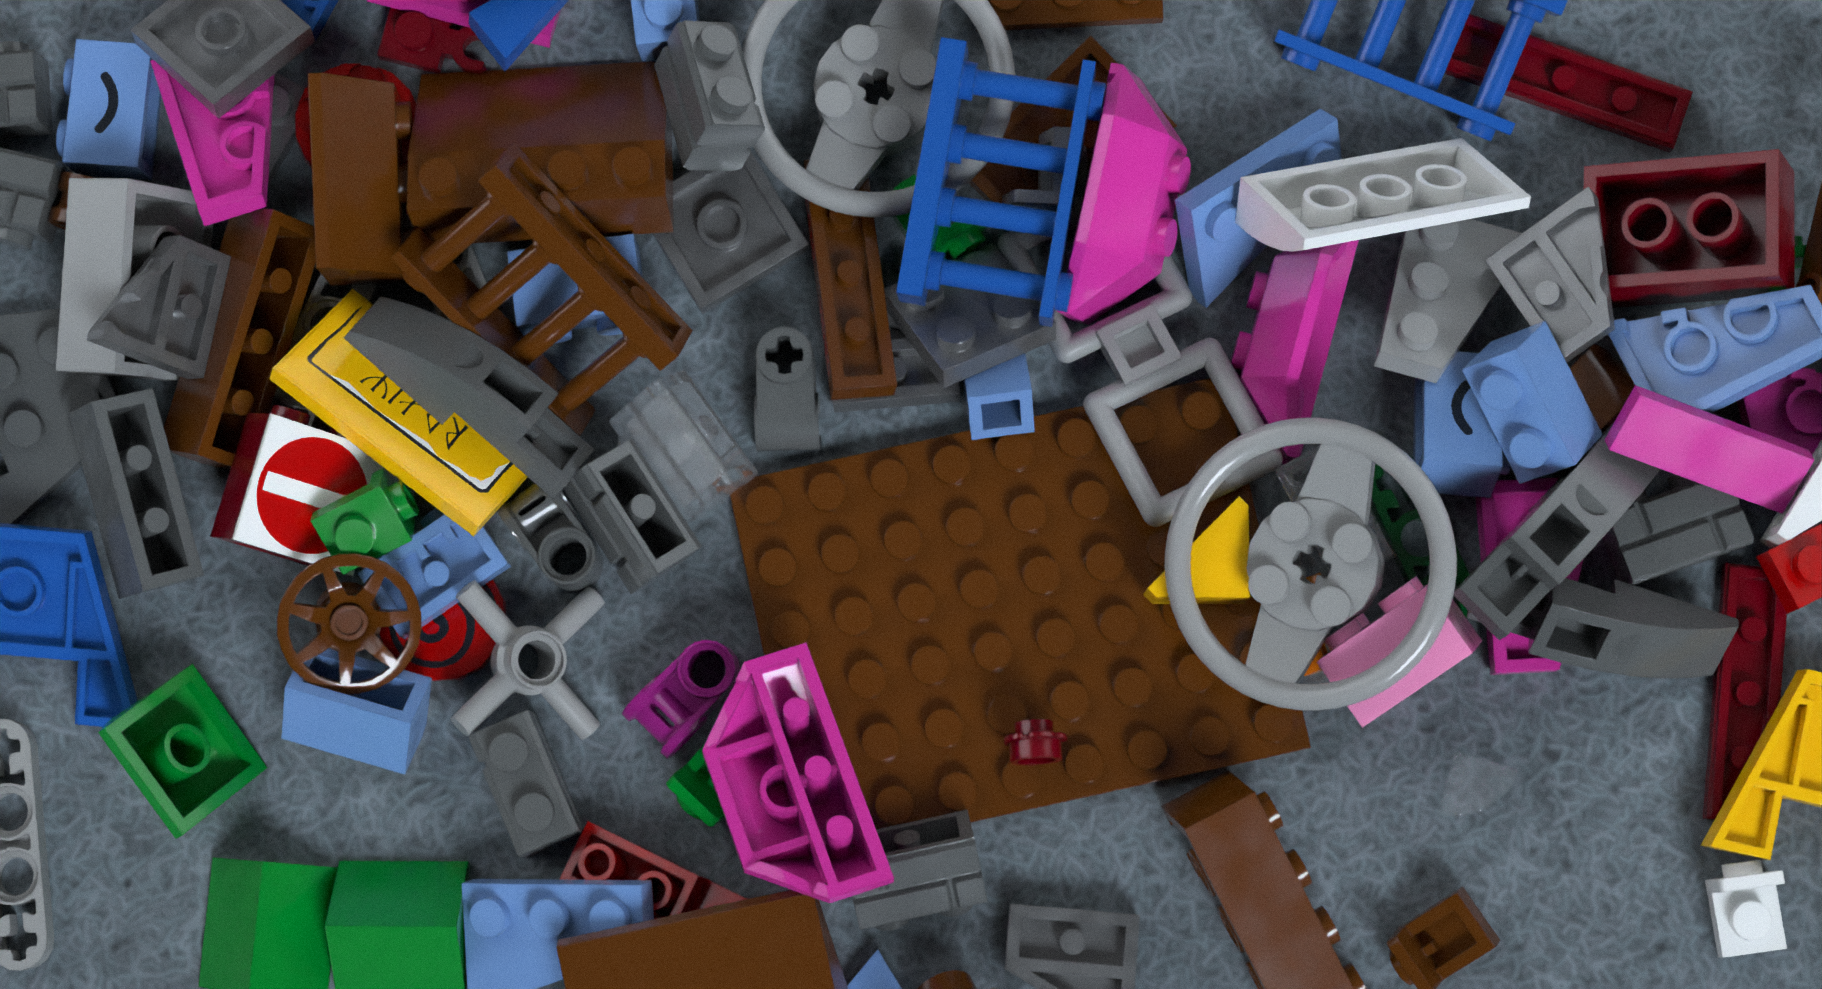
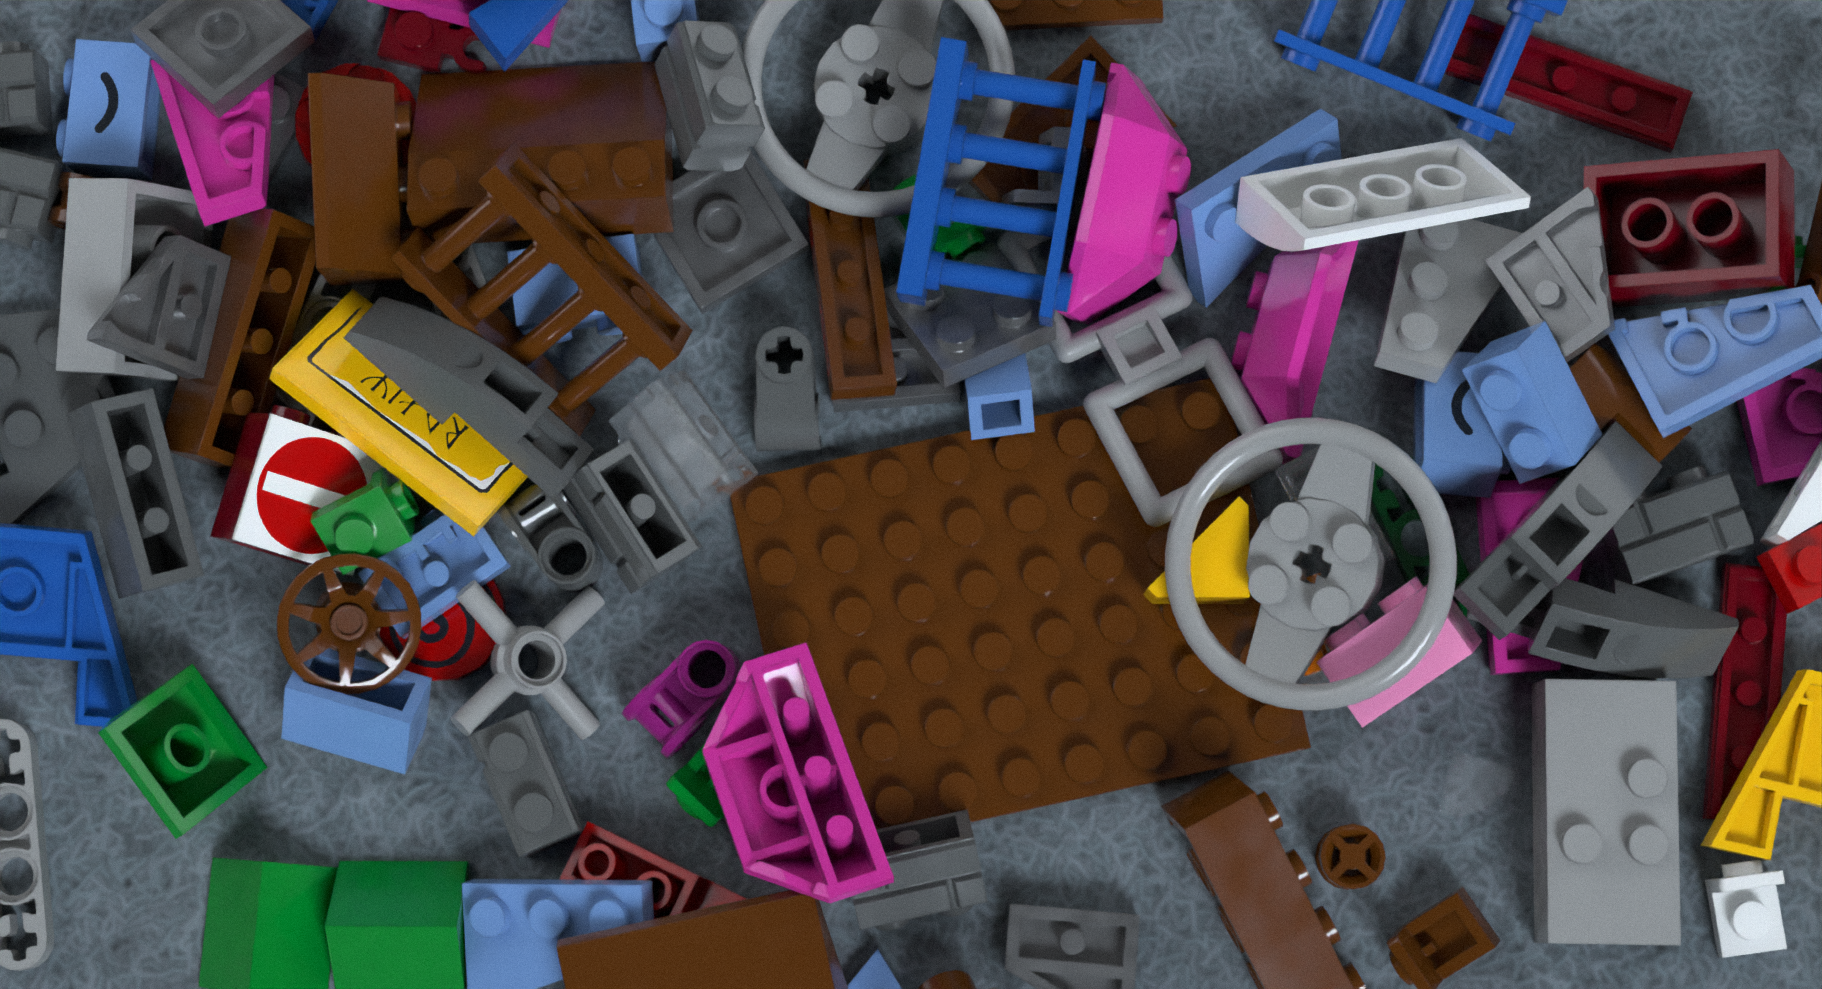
(1035, 743): dark red plate -> none
(1366, 856): none -> reddish brown wheel
(1605, 812): none -> light grey brick
(1708, 449): dark pink tile -> none

